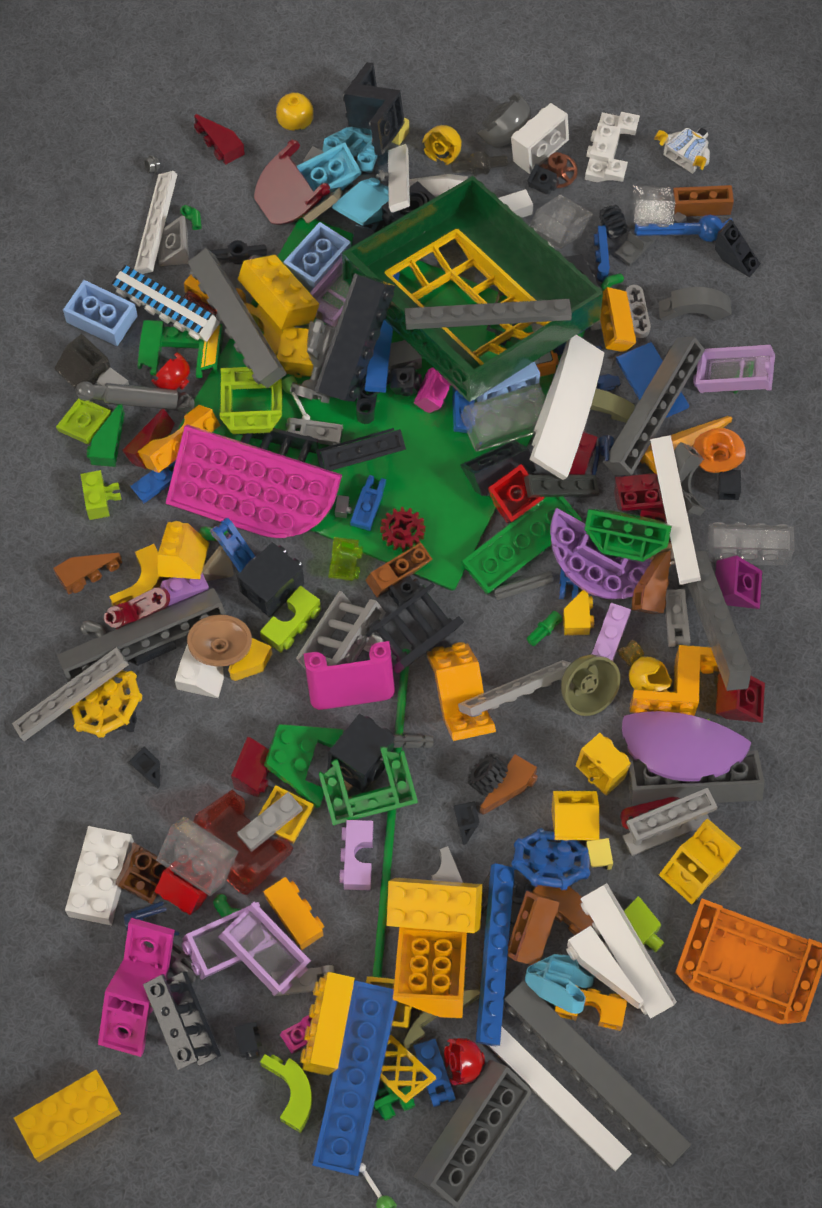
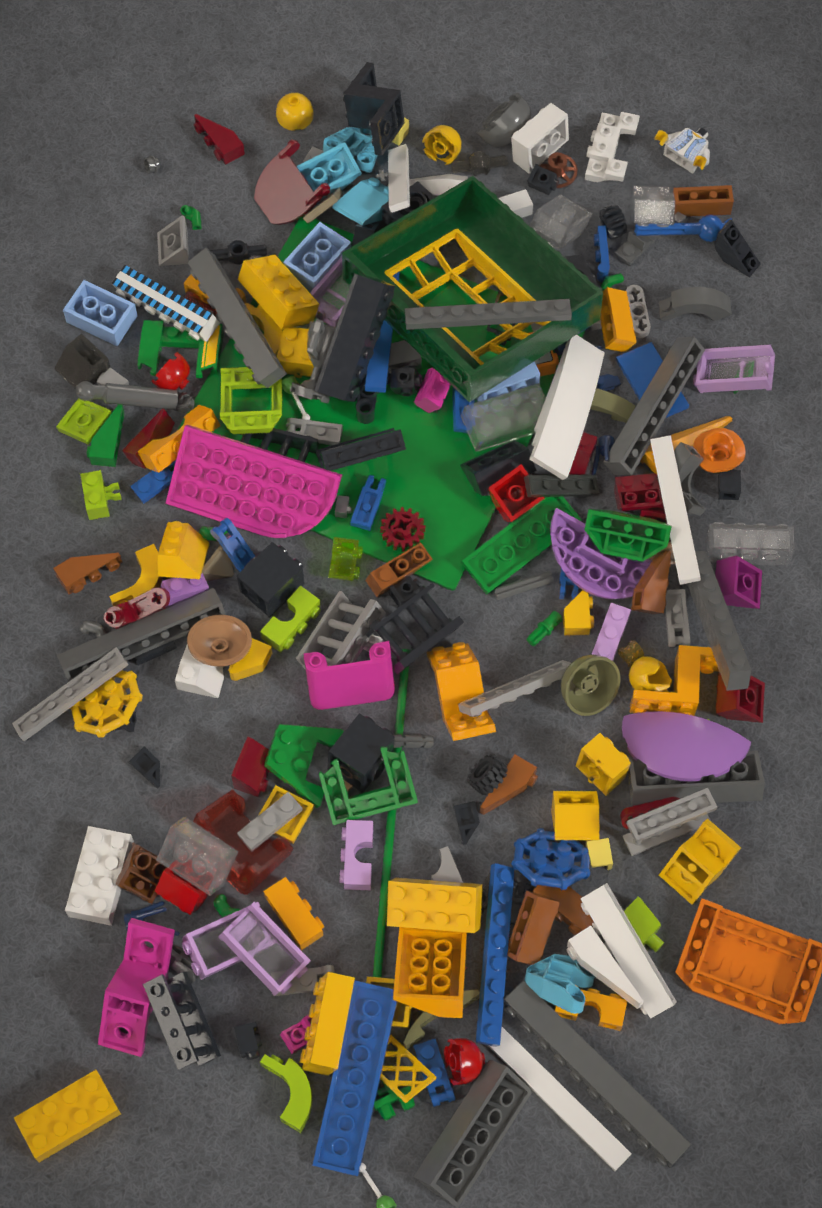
(155, 222): white tile -> none

